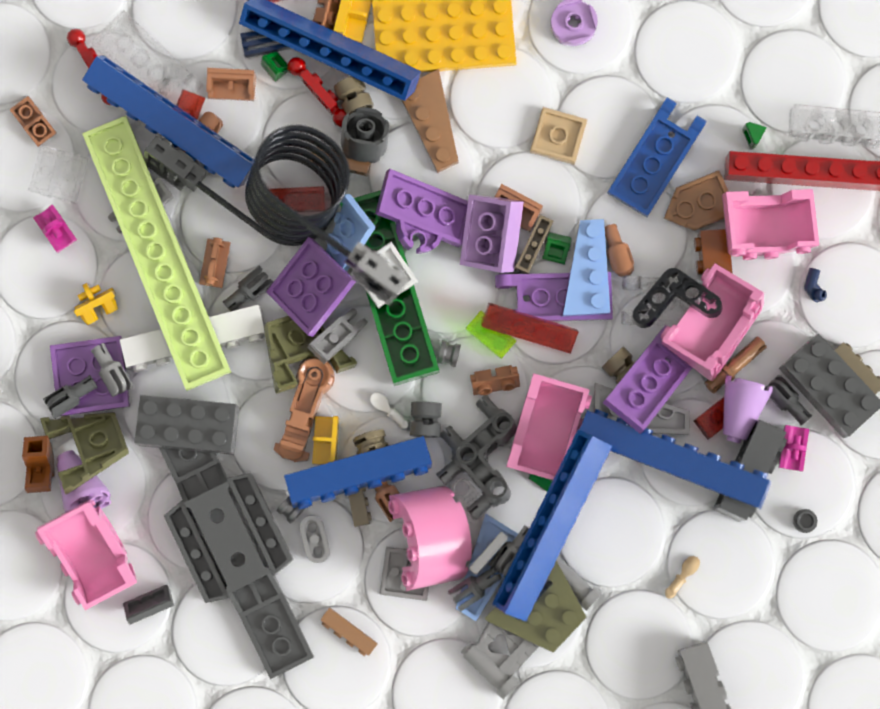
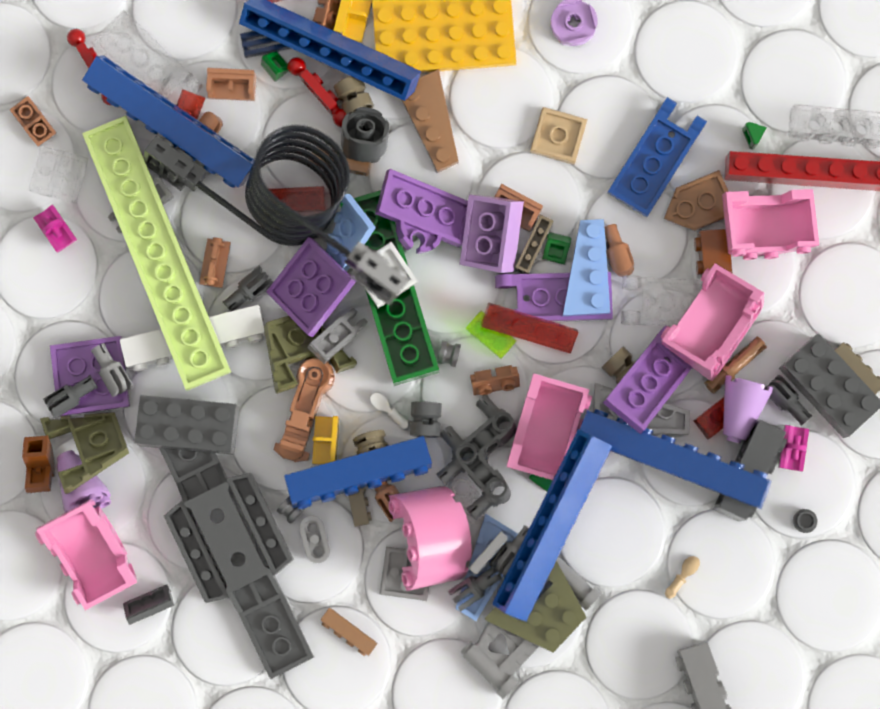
(86, 309): yellow hips -> none
(677, 289): black beam -> none
(812, 288): dark blue arm -> none

